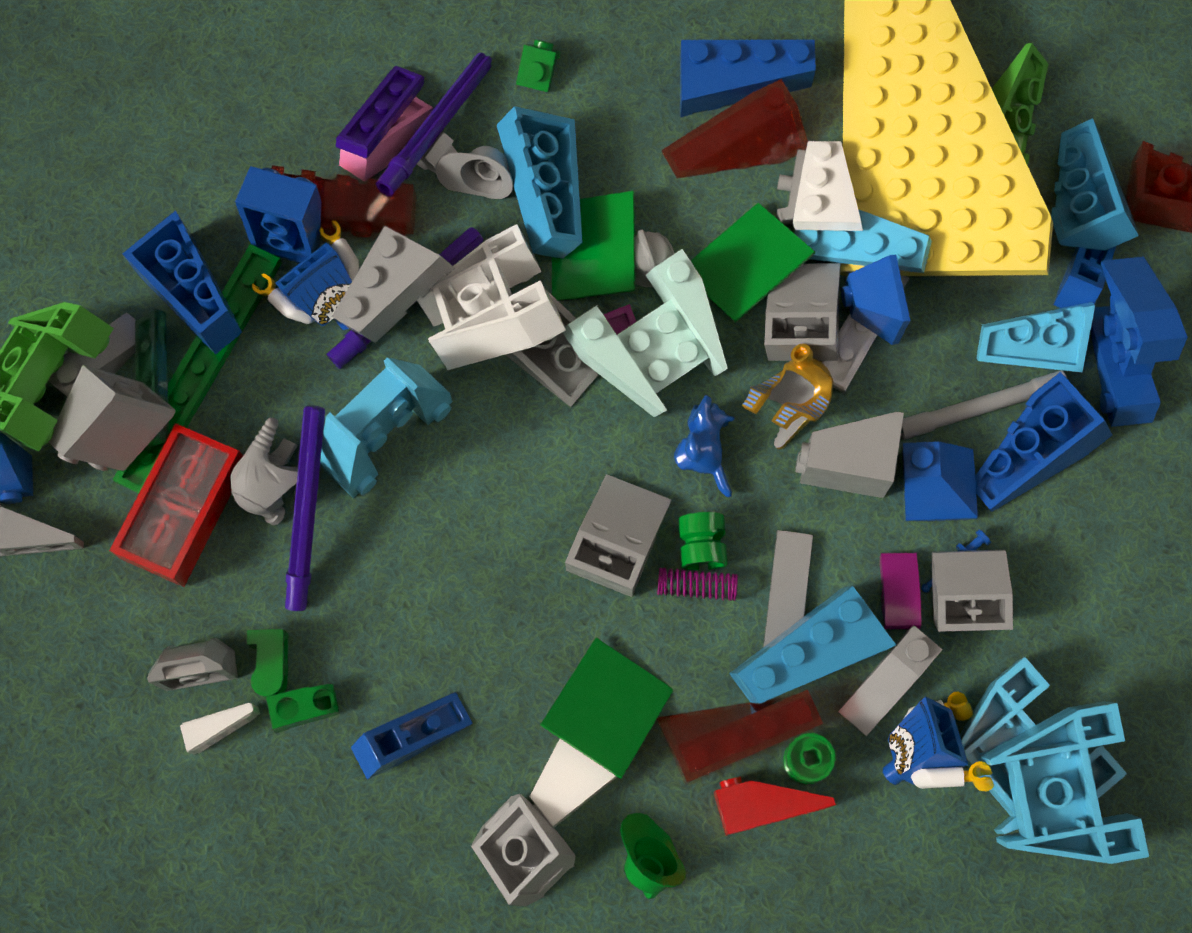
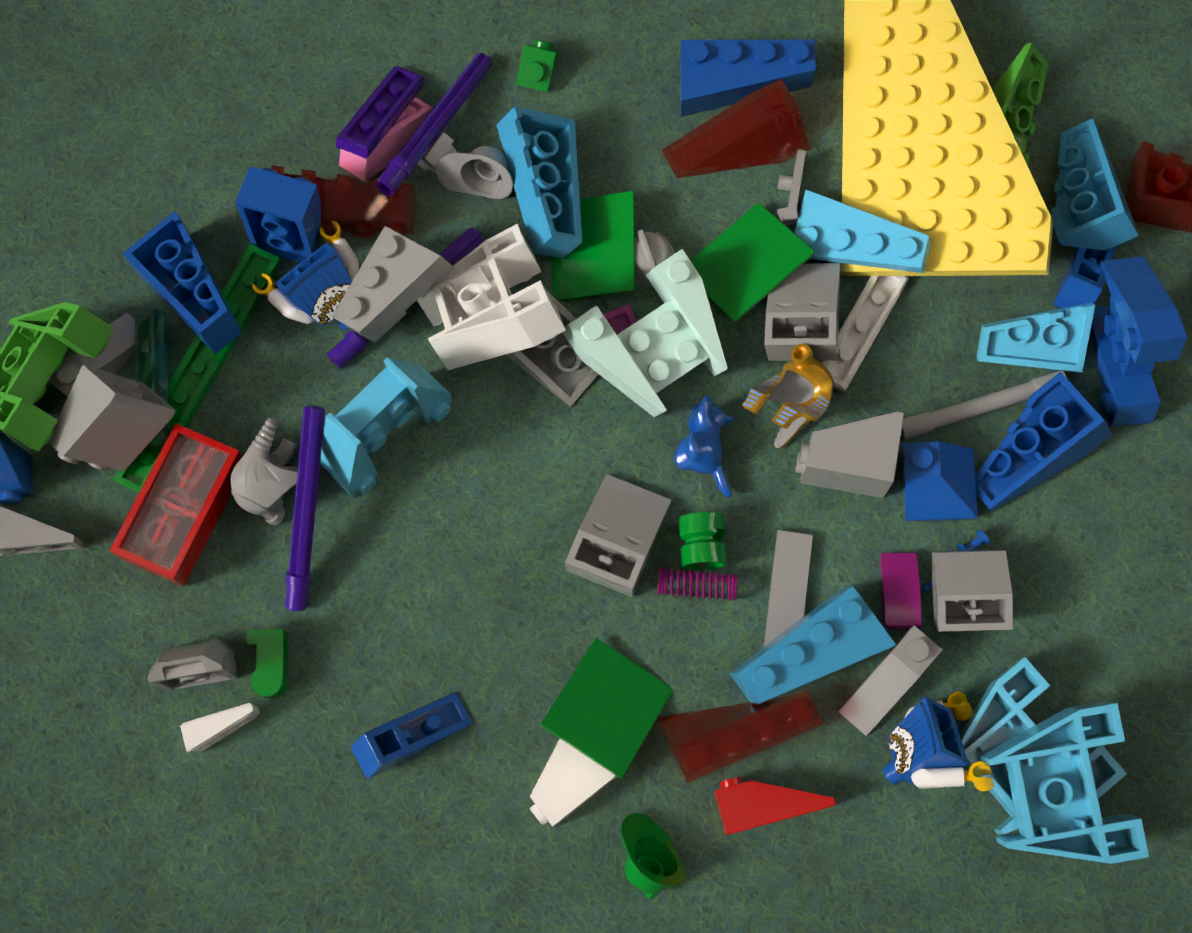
(302, 706): green leg -> none
(522, 852): light grey slope -> none
(808, 759): green wheel -> none
(826, 191): white wing -> none
(878, 299): blue slope -> none

